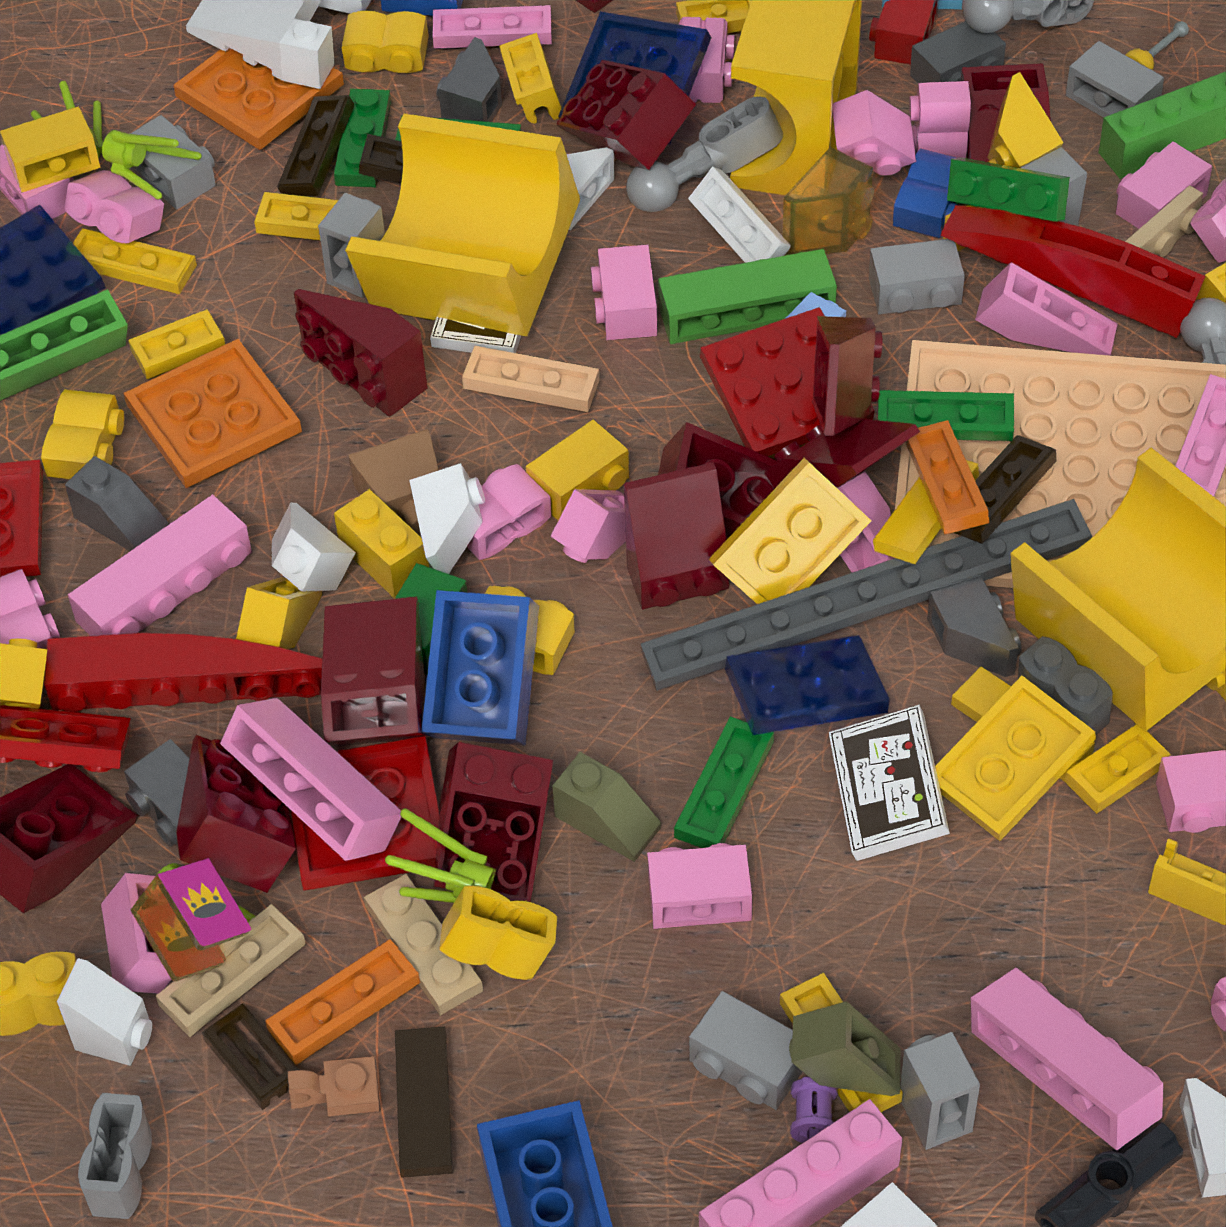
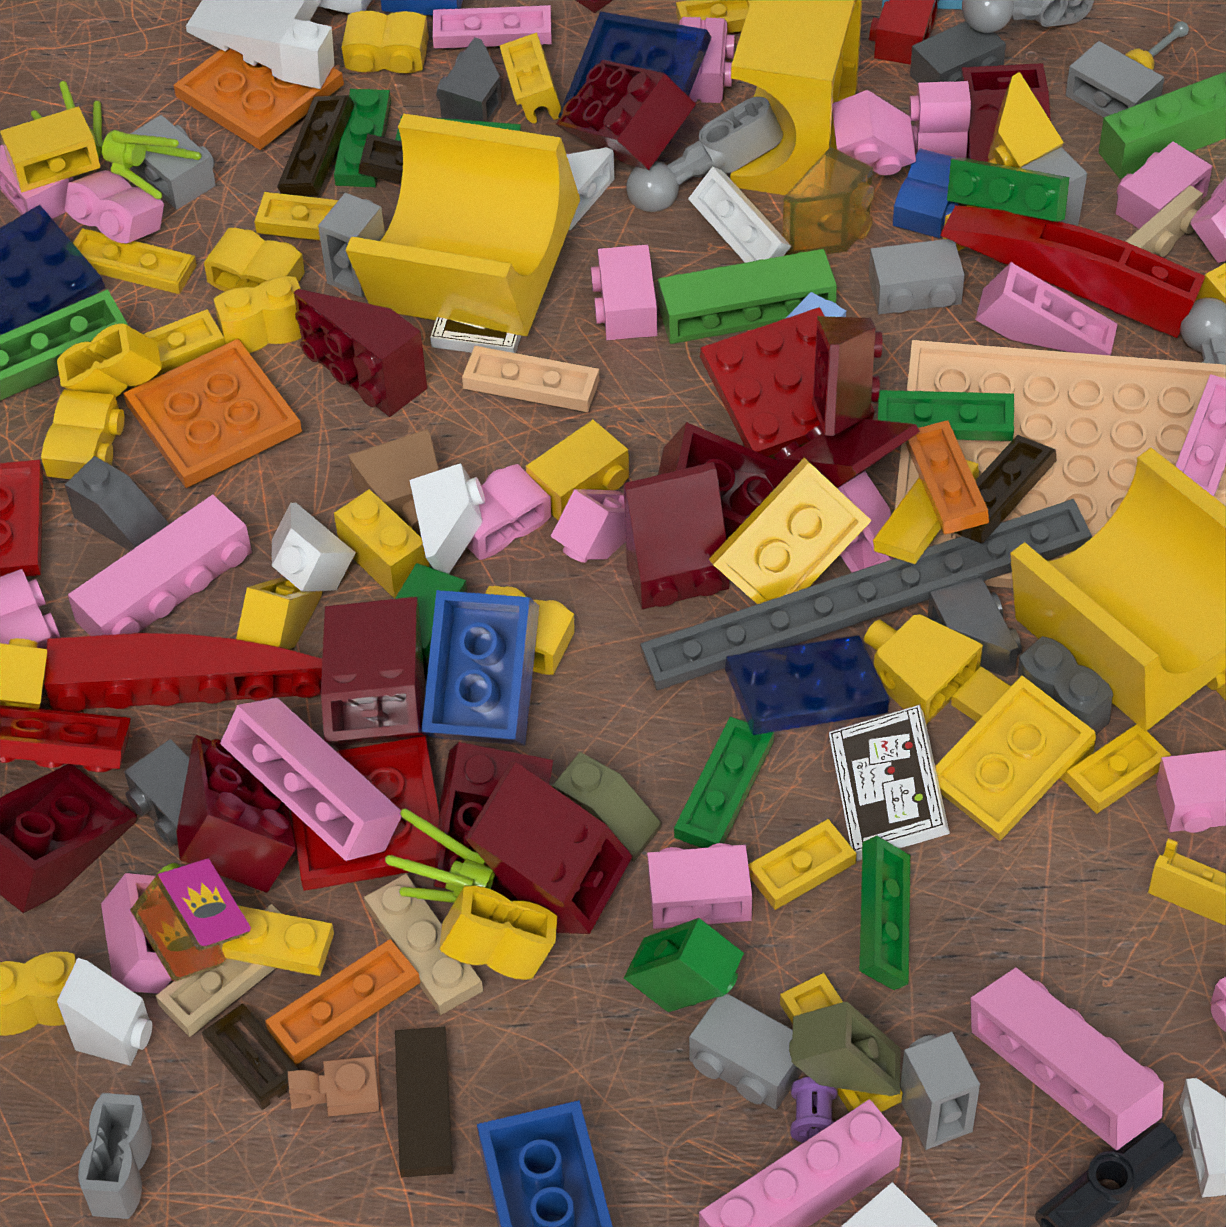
(110, 361): none -> yellow brick
(248, 260): none -> yellow brick
(259, 313): none -> yellow brick
(282, 942): none -> yellow plate
(549, 849): none -> dark red slope
(684, 965): none -> green brick
(801, 864): none -> yellow plate
(885, 913): none -> green plate
(922, 662): none -> yellow torso

